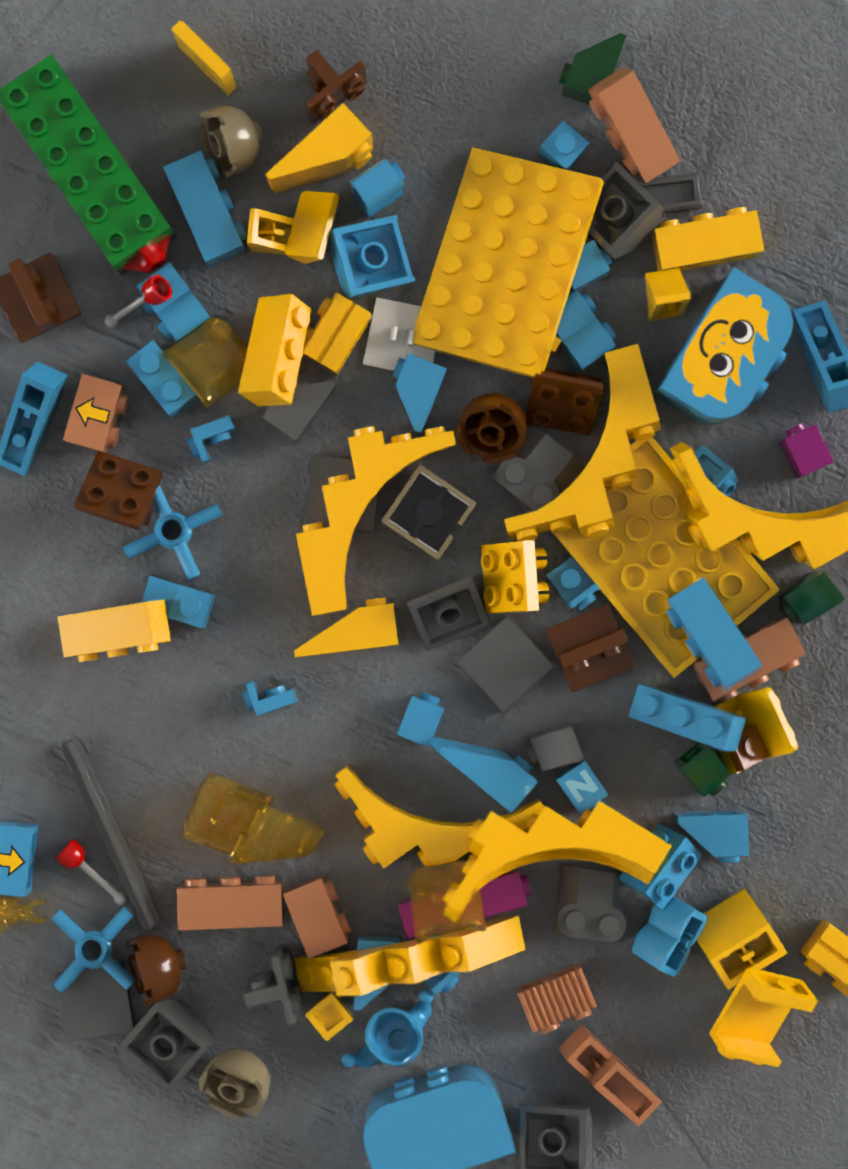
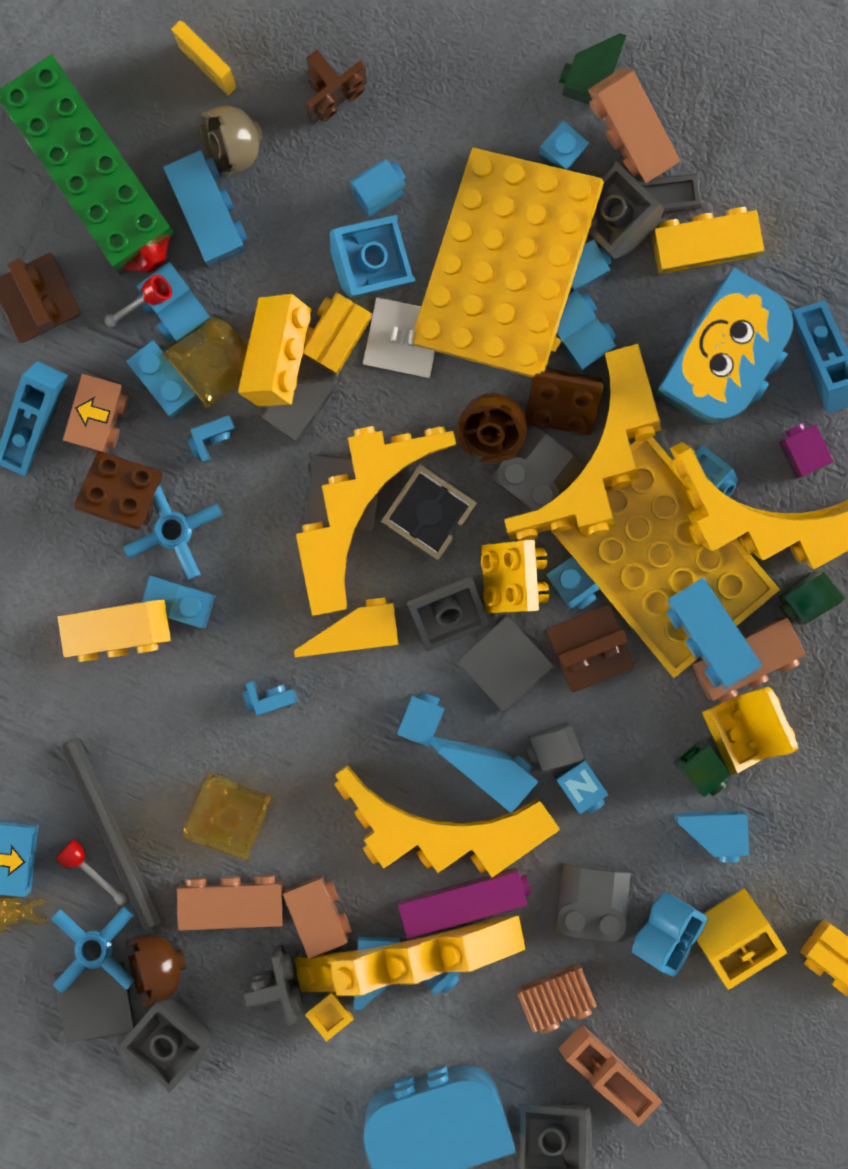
(236, 1083): dark tan cylinder -> none
(268, 232): yellow slope -> none
(276, 837): clear yellow slope -> none
(311, 226): yellow slope -> none
(326, 152): yellow slope -> none
(393, 1035): dark azure piece -> none
(418, 387): dark azure slope -> none
(427, 892): clear yellow slope -> none
(598, 837): yellow arch -> none
(666, 294): yellow slope -> none
(672, 871): dark azure bracket -> none
(687, 717): dark azure brick -> none
(750, 749): dark orange plate -> none
(756, 1014): yellow panel -> none

